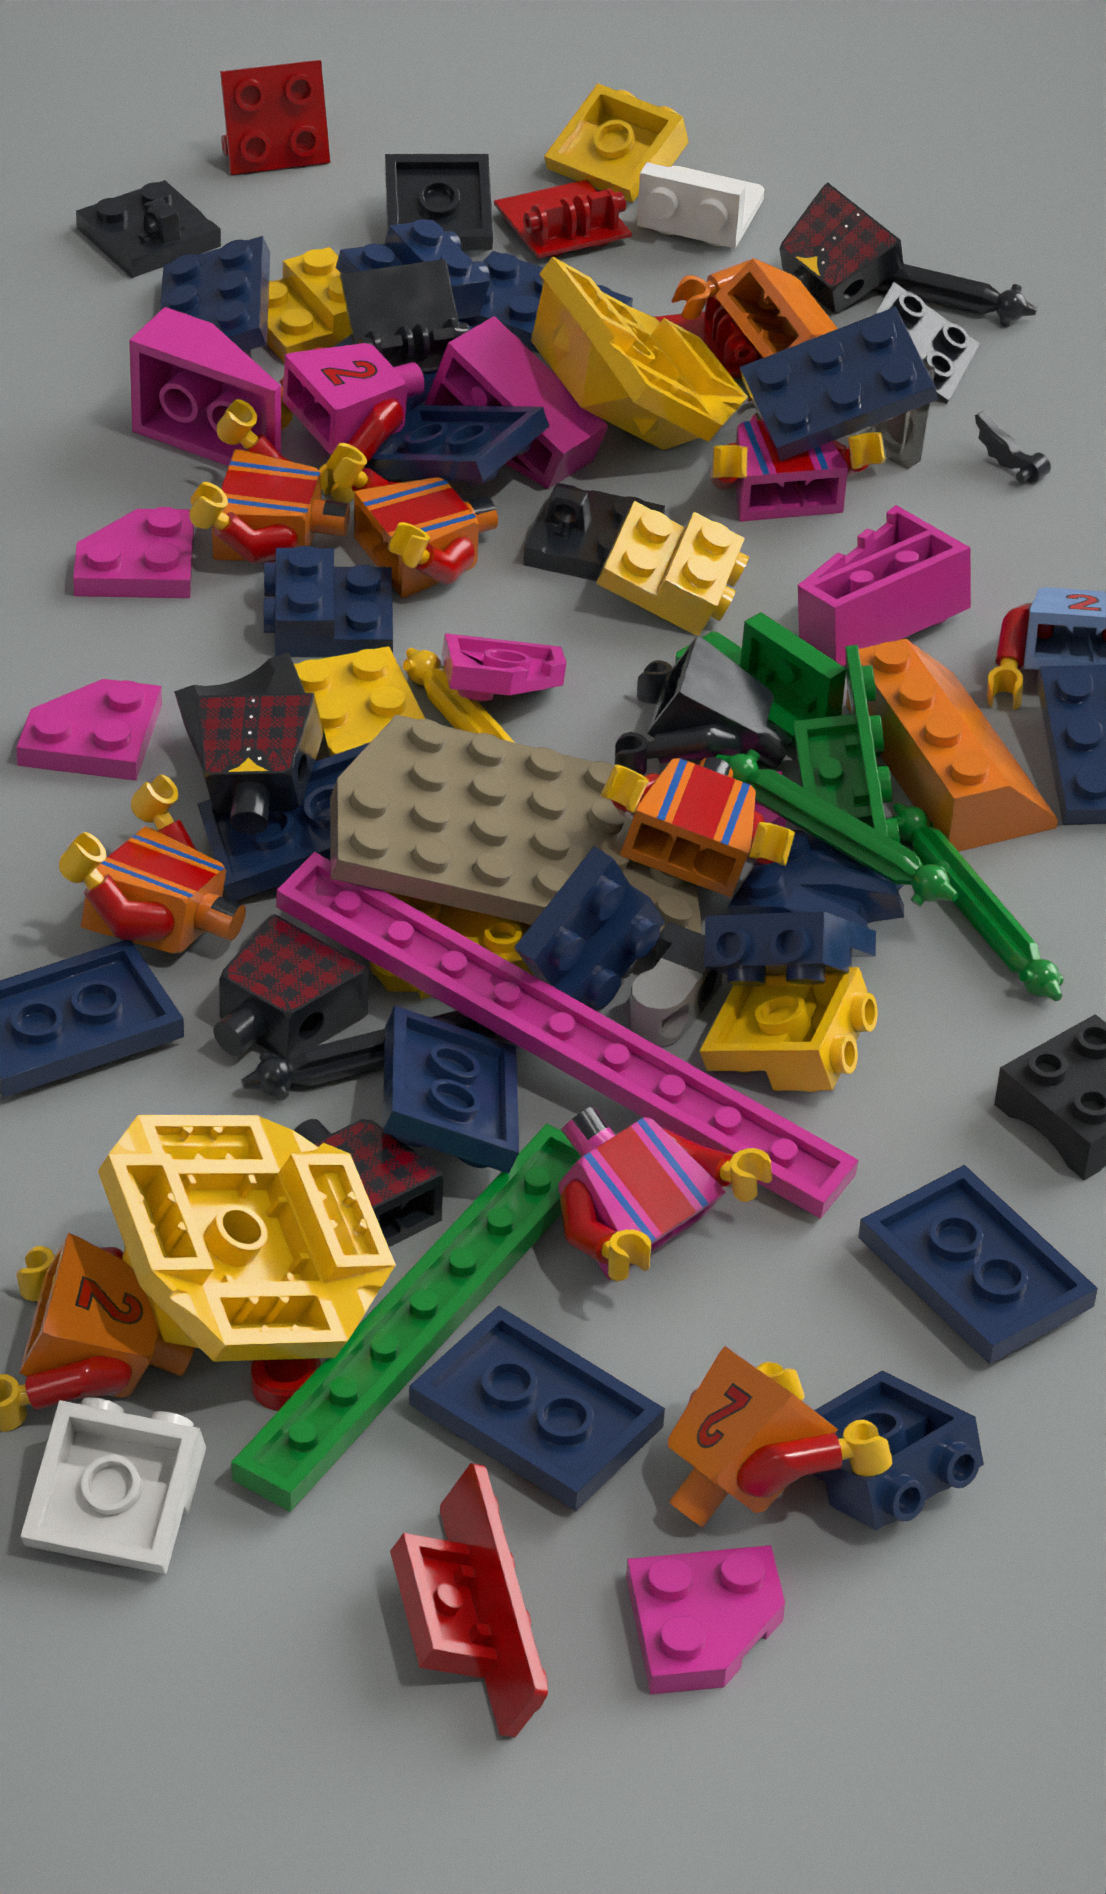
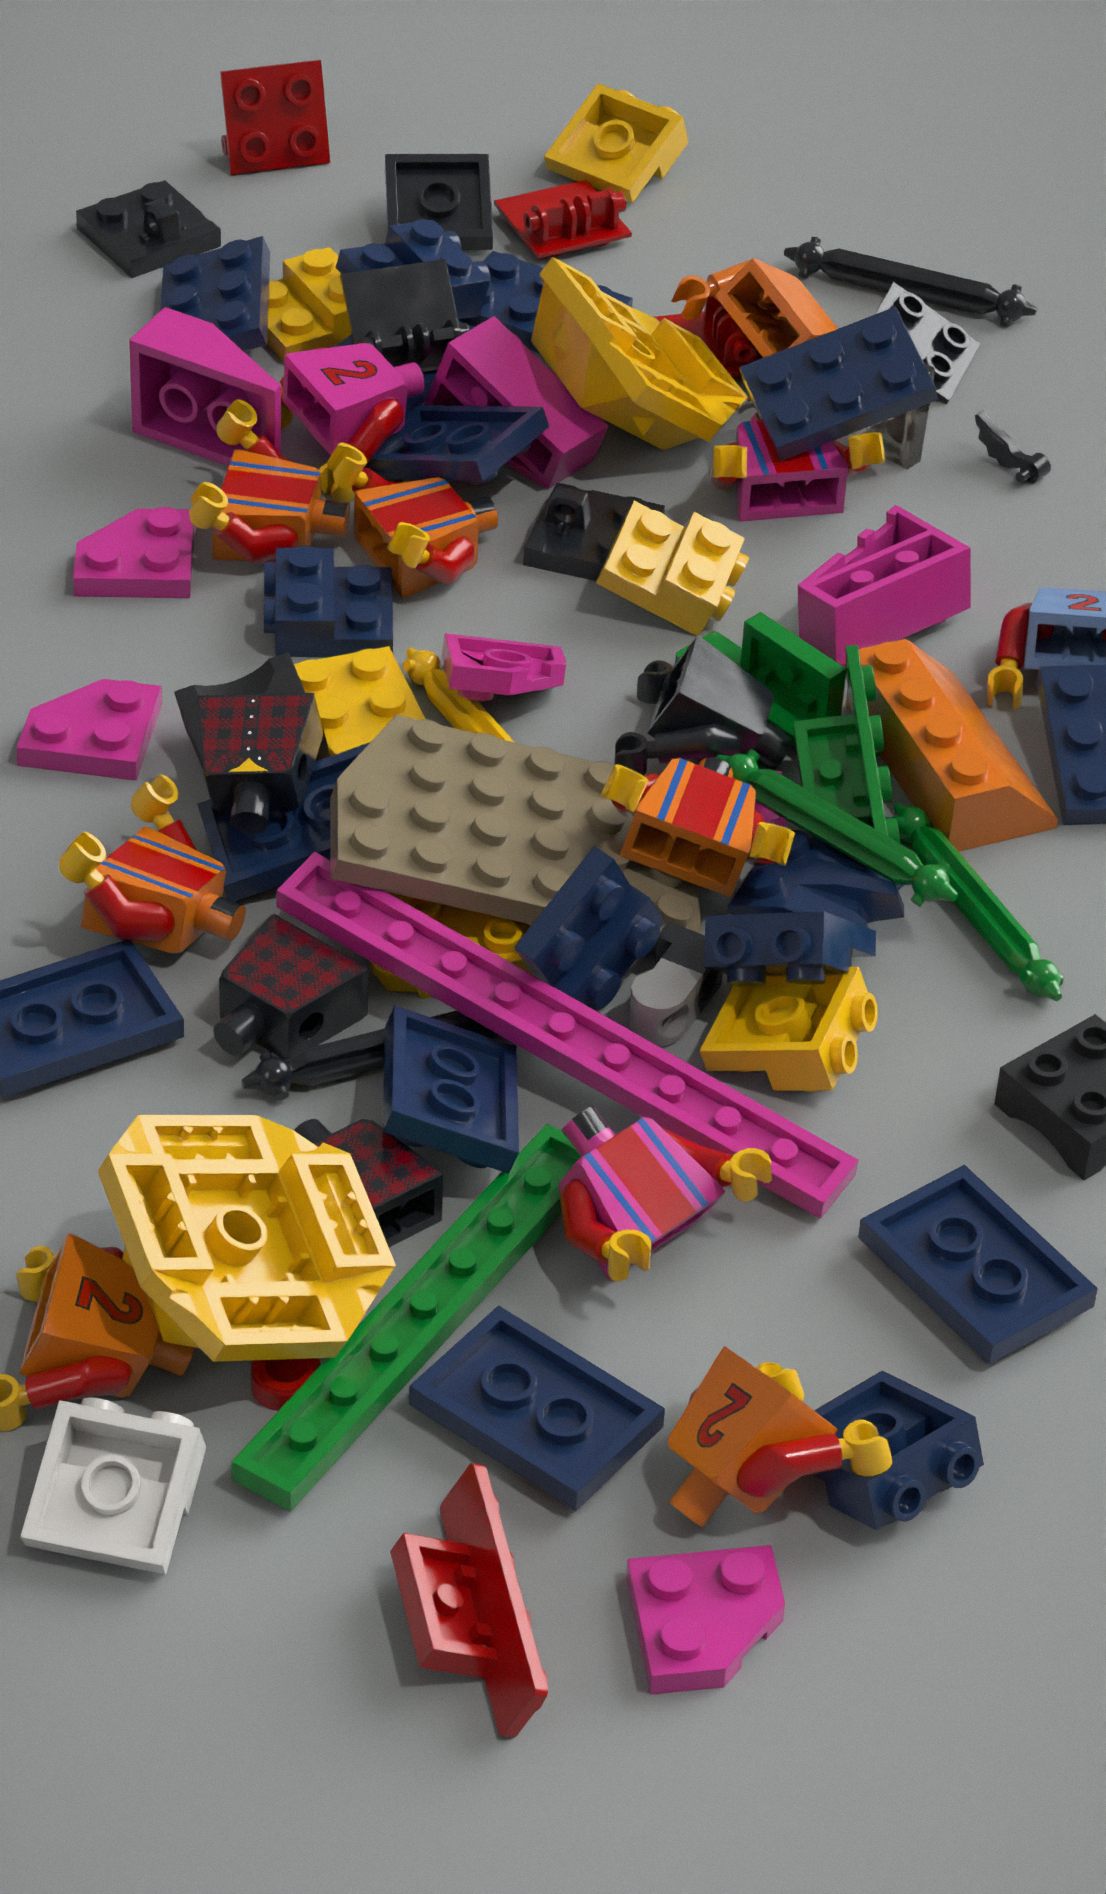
(696, 204): white bracket -> none
(839, 250): black torso -> none

